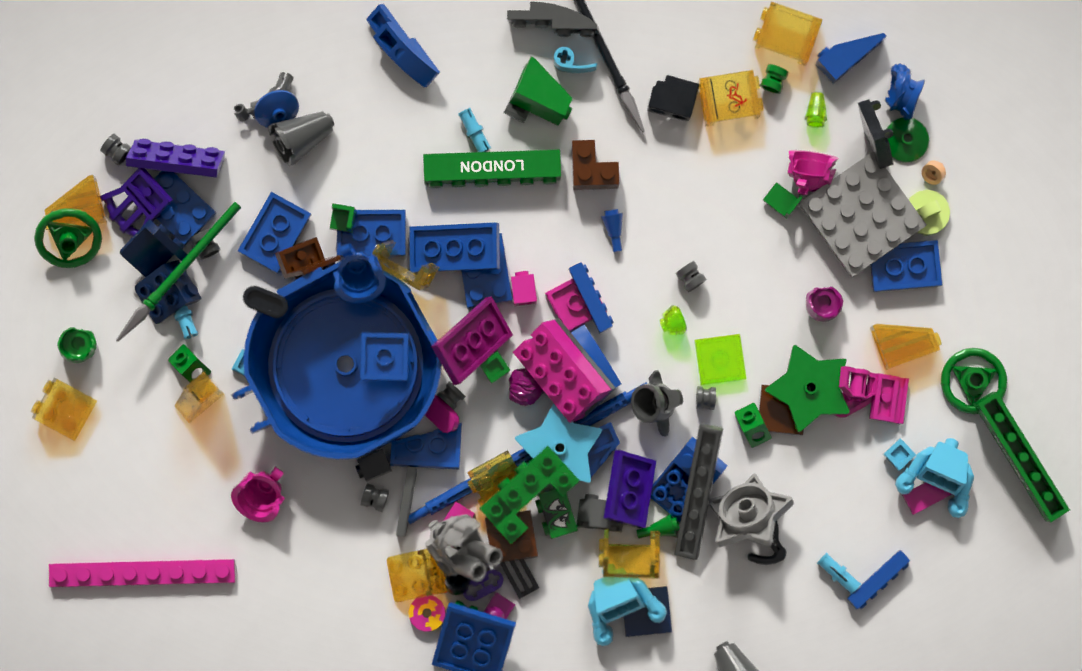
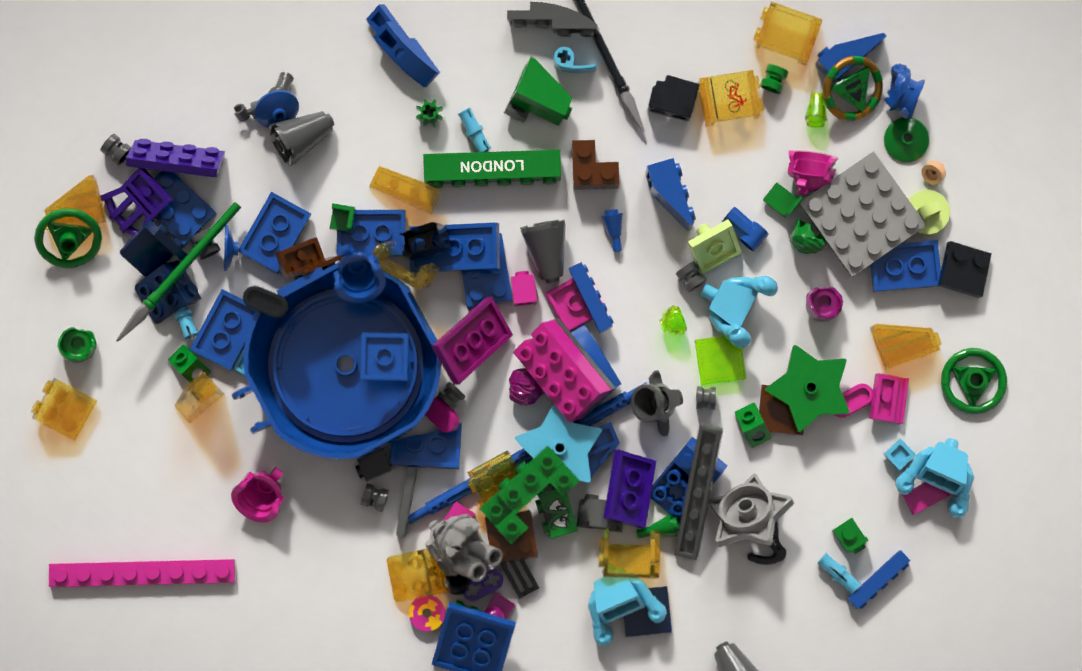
(224, 330): none -> blue plate
(230, 248): none -> blue dish
(406, 189): none -> clear yellow slope
(419, 232): none -> black piece
(432, 106): none -> green gear
(494, 367): green panel -> none
(546, 248): none -> dark grey cone
(669, 192): none -> blue slope
(714, 245): none -> yellowish green tile
(733, 302): none -> medium azure torso
(749, 232): none -> blue piece
(805, 240): none -> green hair
(850, 536): none -> green bracket
(853, 88): none -> piece
(857, 383): dark pink piece -> none
(875, 135): black piece -> none
(964, 269): none -> black plate
(1021, 457): green brick -> none

